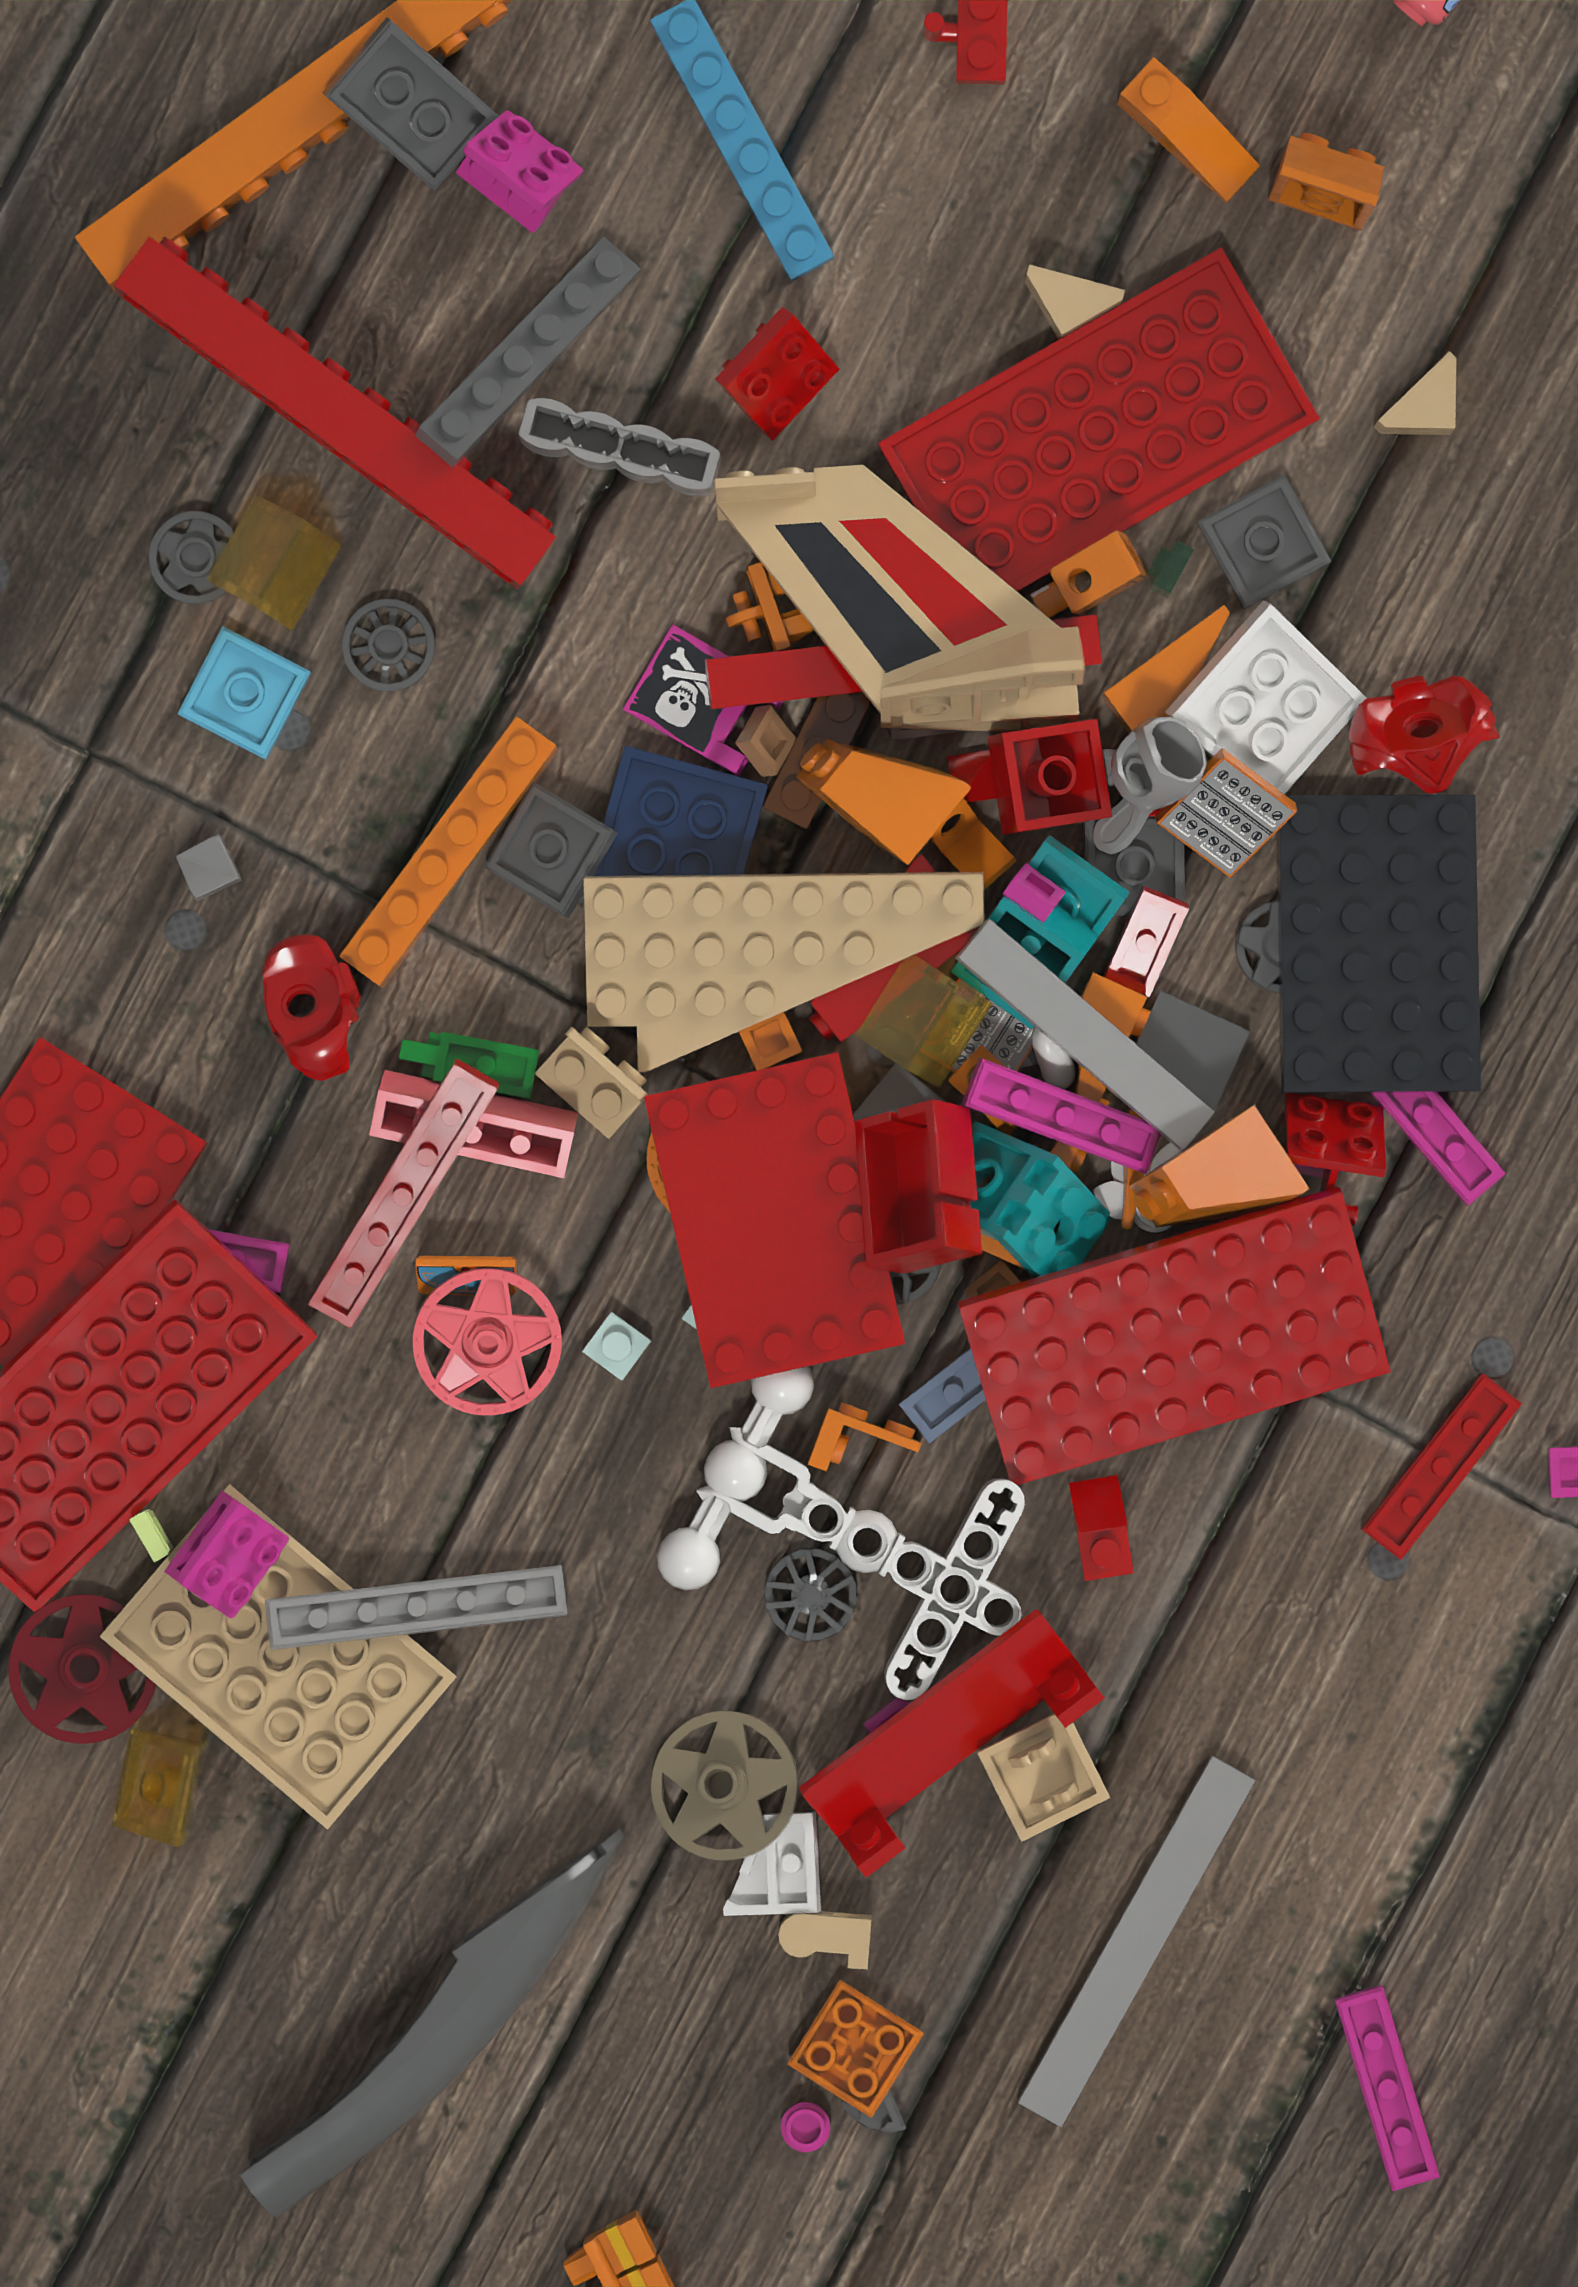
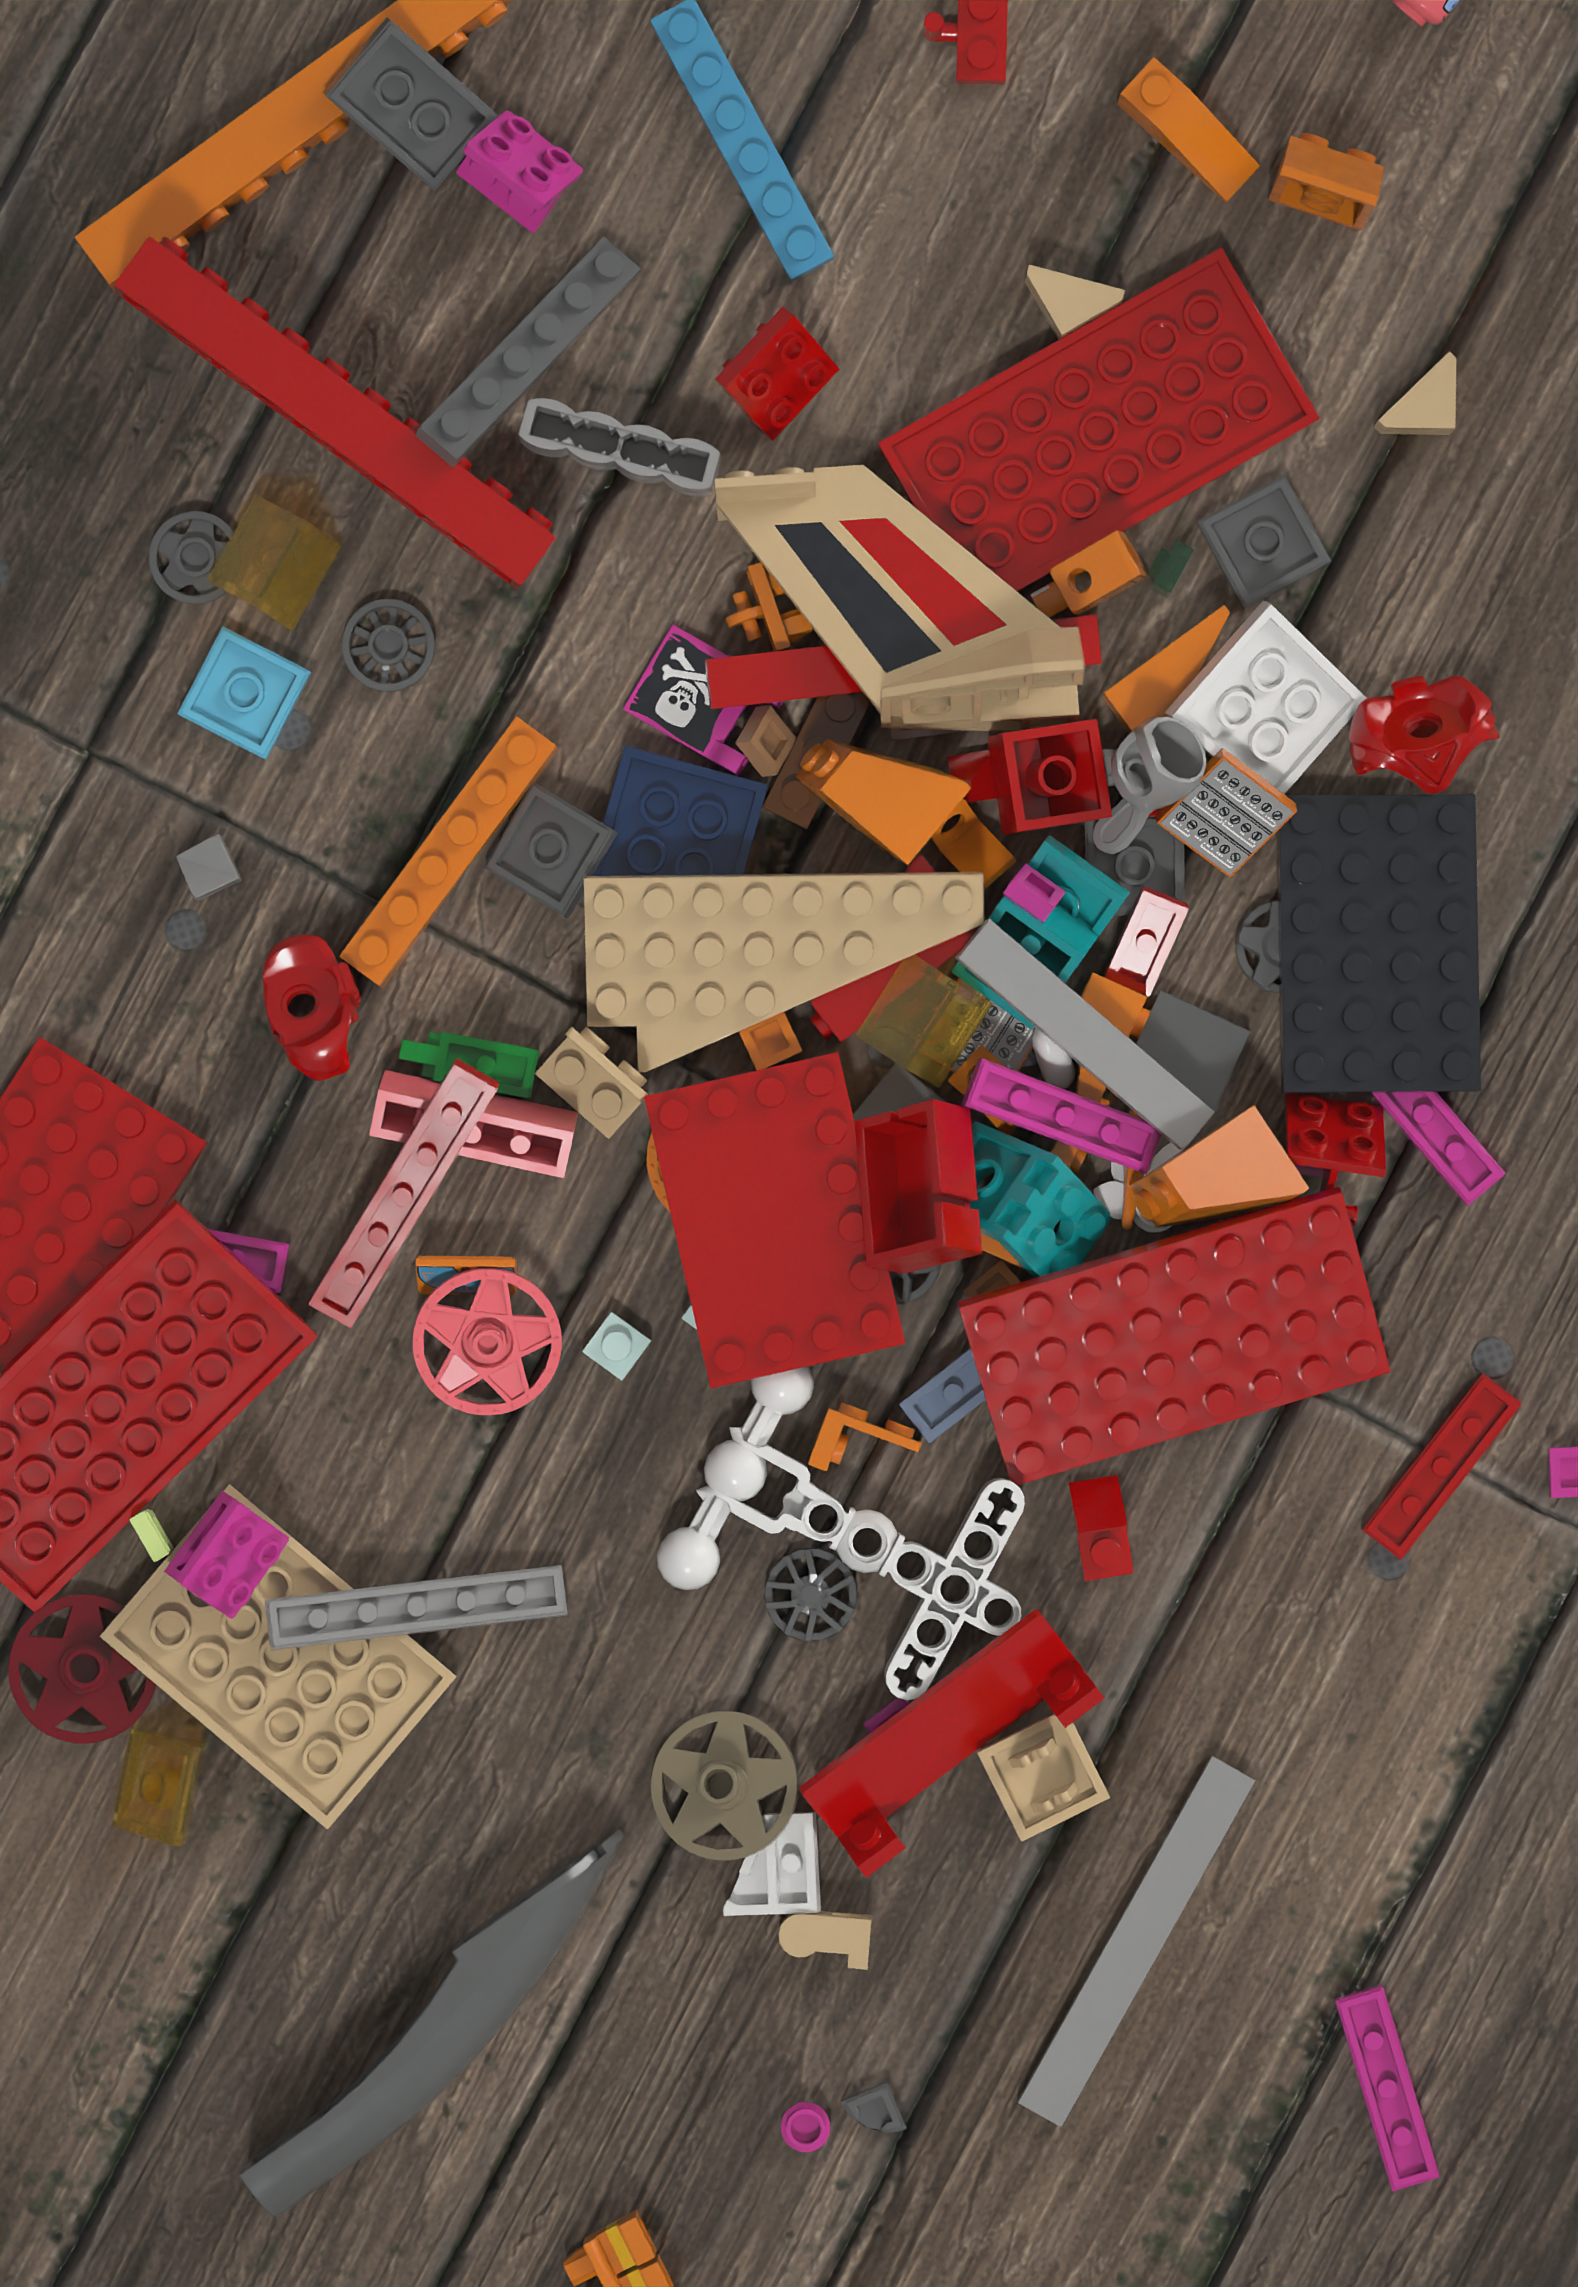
(856, 2048): orange tile -> none

